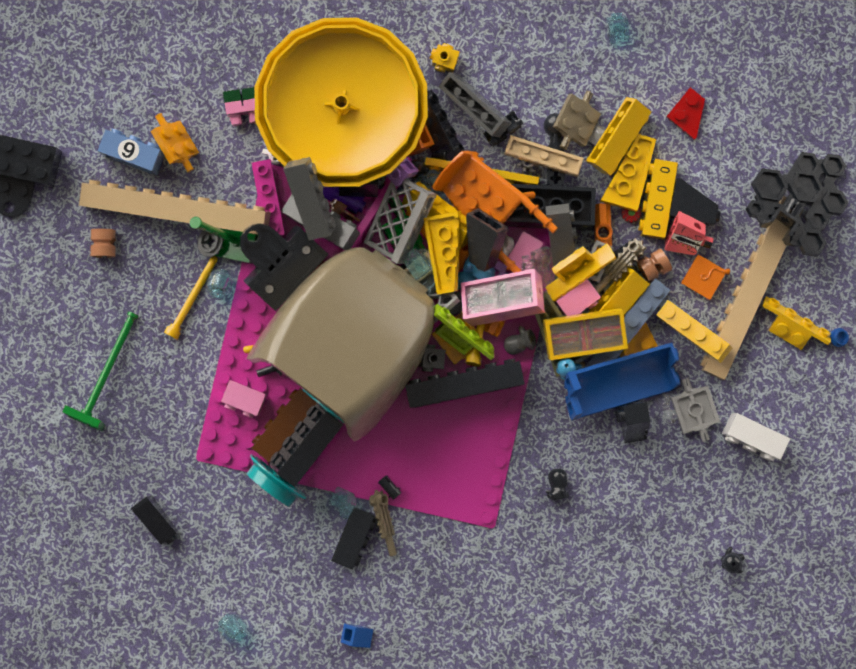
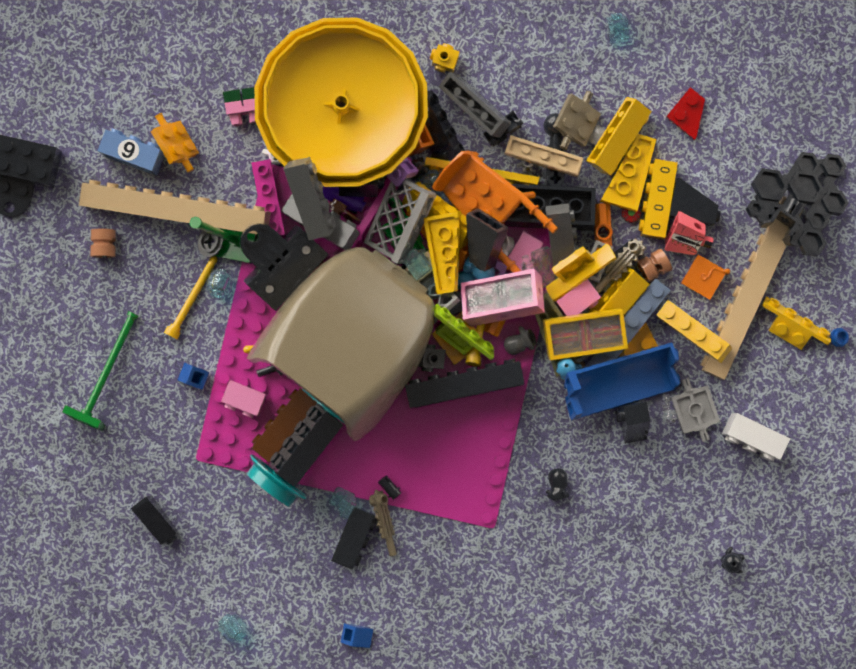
(193, 376): none -> blue brick

